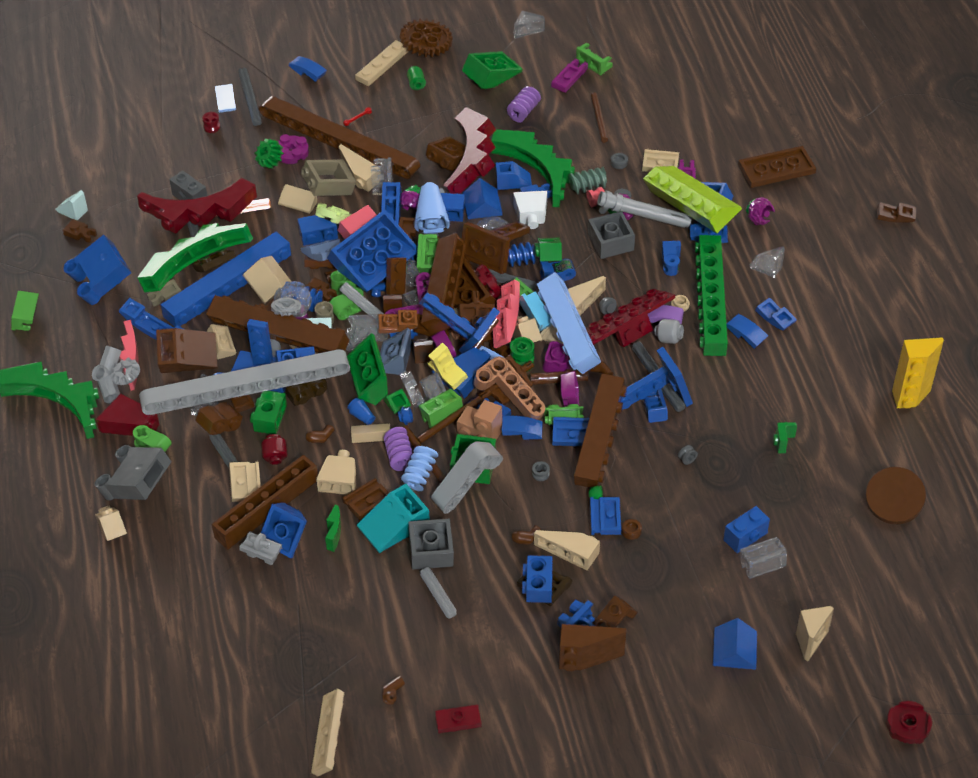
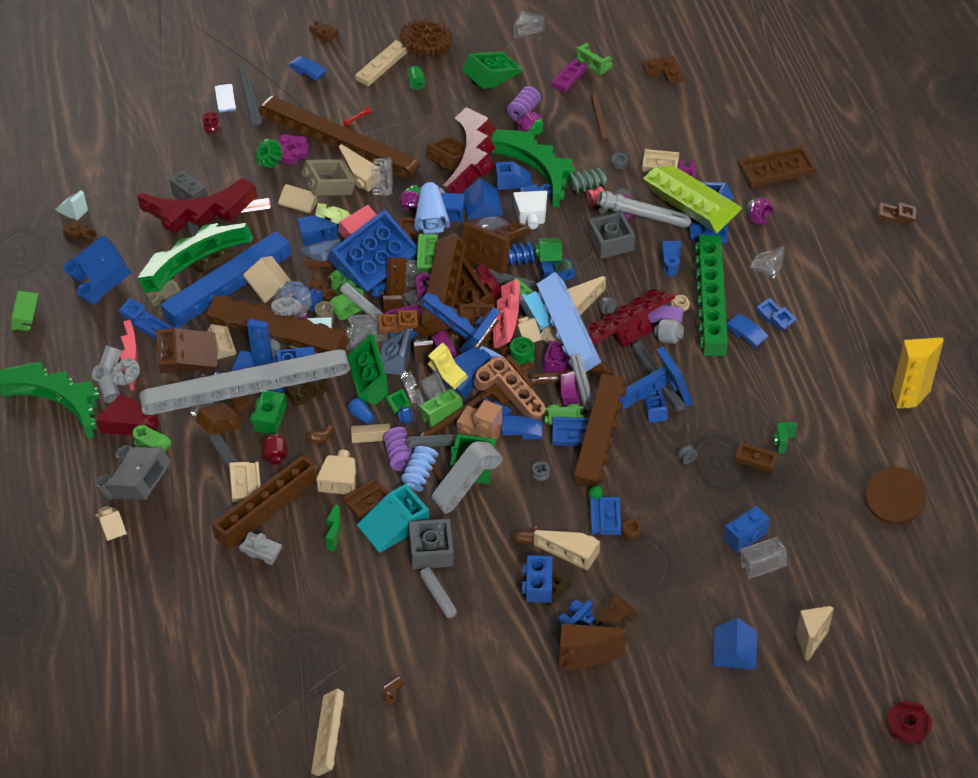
(285, 527): blue slope -> none
(324, 31): none -> reddish brown plate
(391, 199): blue slope -> none
(431, 440): none -> dark grey axle
(458, 718): dark red plate -> none
(531, 123): none -> magenta piece
(582, 381): none -> light grey axle
(667, 66): none -> reddish brown plate
(756, 457): none -> reddish brown plate

